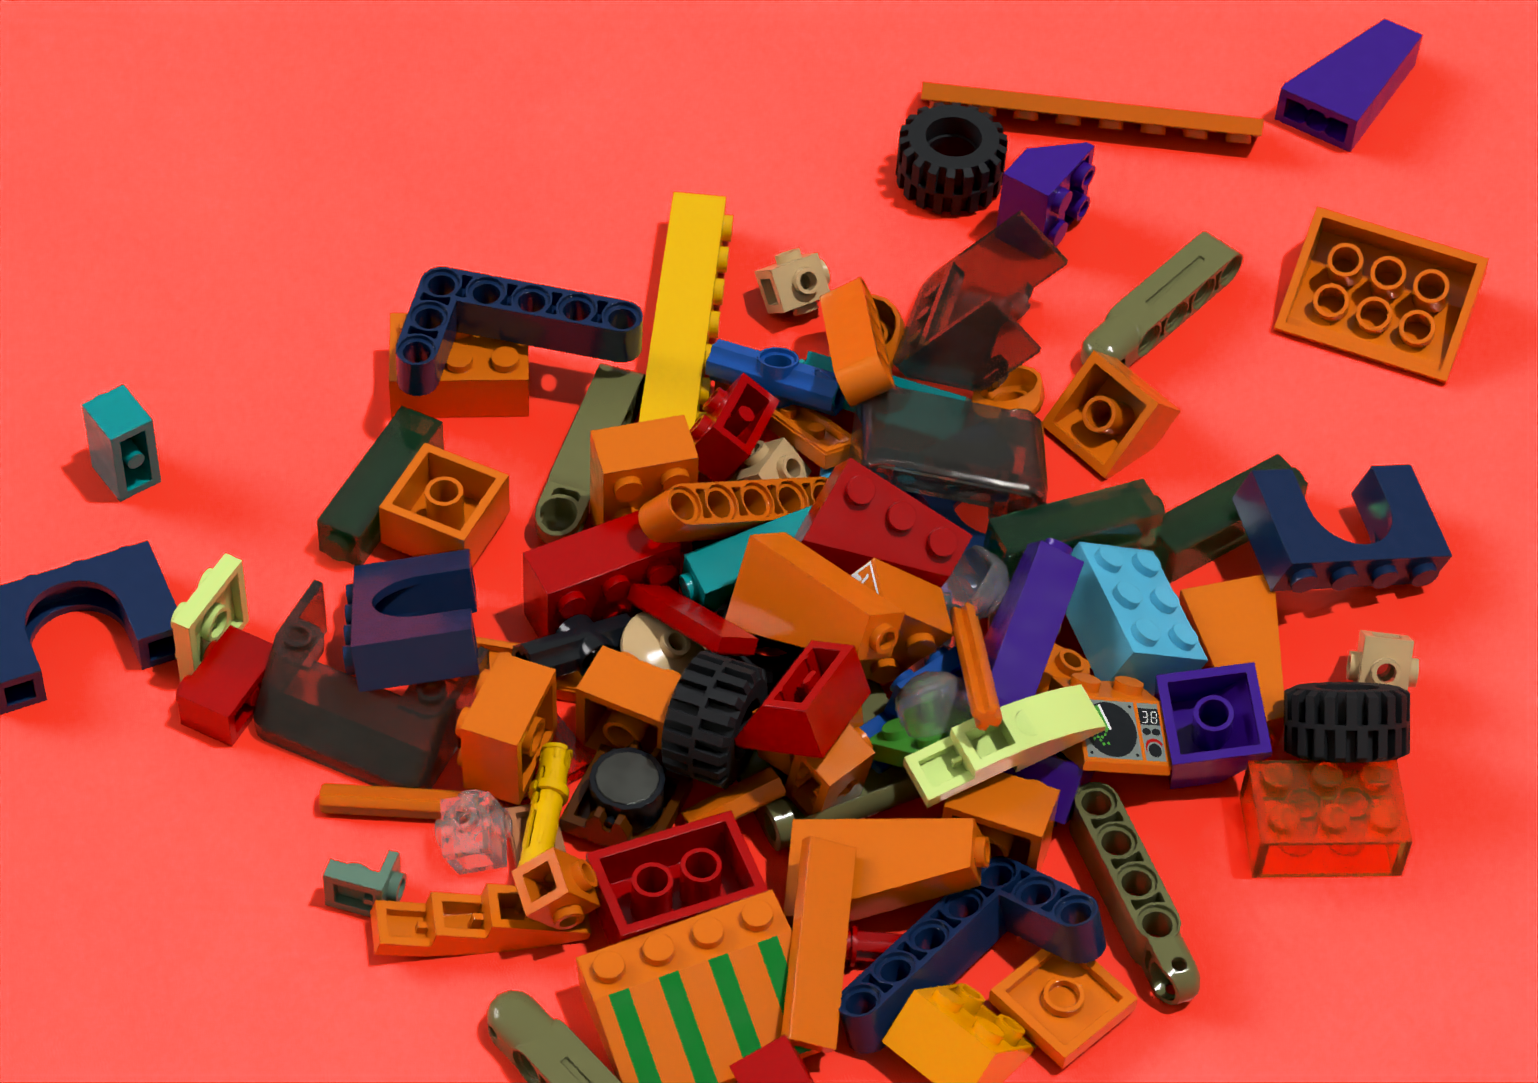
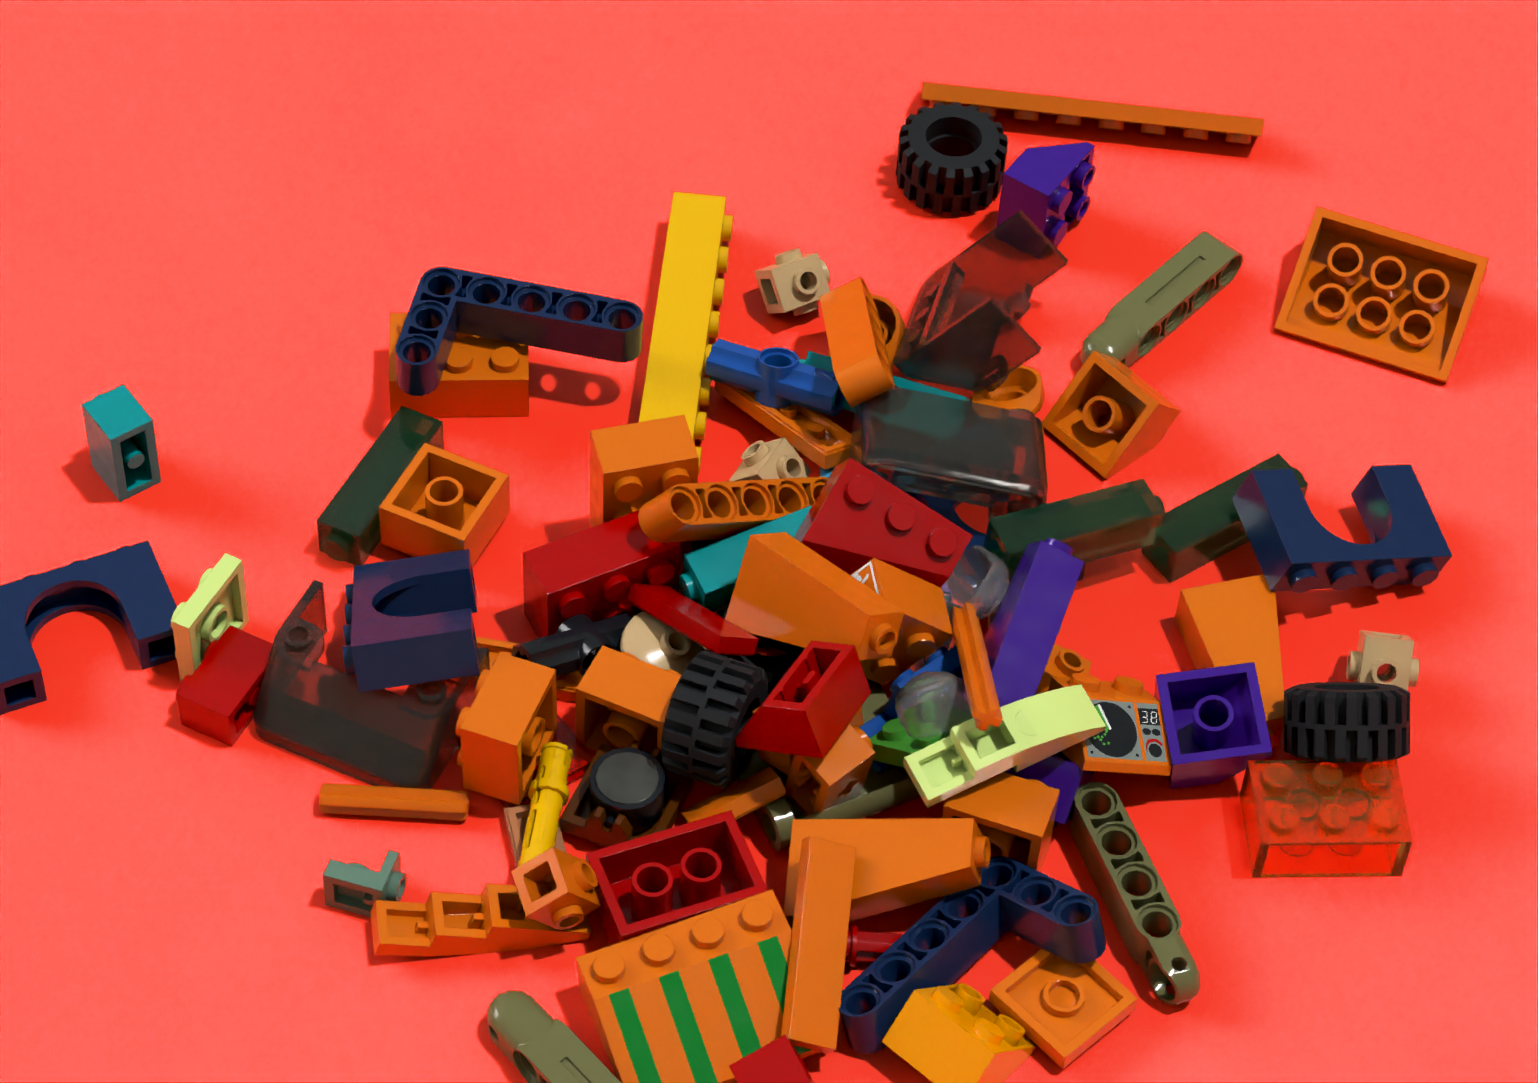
(473, 832): clear brick -> none
(565, 501): olive piece -> none
(731, 427): red brick -> none
(1130, 616): medium azure brick -> none
(1350, 86): dark purple slope -> none

